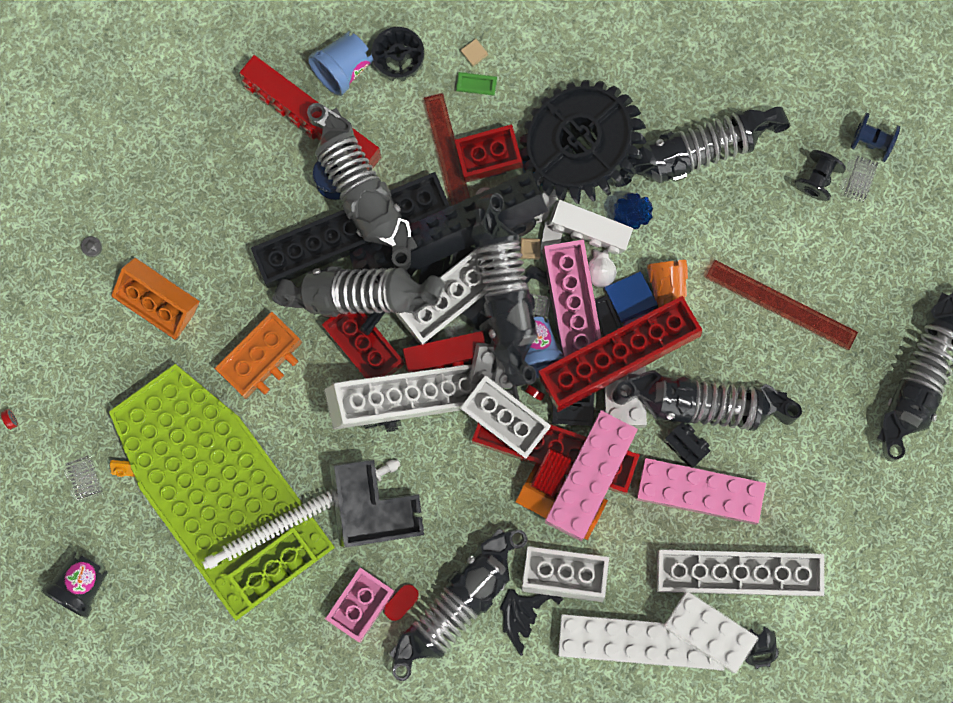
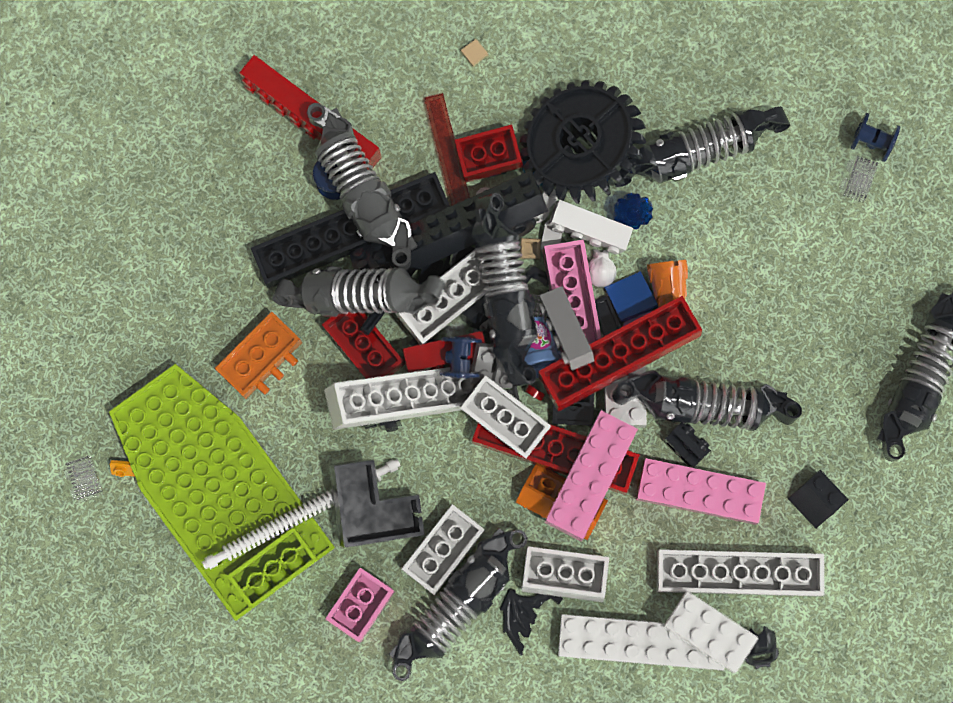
(9, 419): red tile -> none
(76, 585): black piece -> none
(91, 246): flat silver tile -> none
(154, 298): orange slope -> none
(340, 62): medium blue piece -> none
(396, 39): black gear -> none
(401, 602): red tile -> none
(443, 549): none -> white brick
(458, 357): none -> dark blue hose
(476, 83): bright green tile -> none
(552, 471): red brick -> none
(566, 328): none -> light grey brick
(781, 305): clear red tile -> none
(818, 499): none -> black slope
(820, 175): black hose -> none

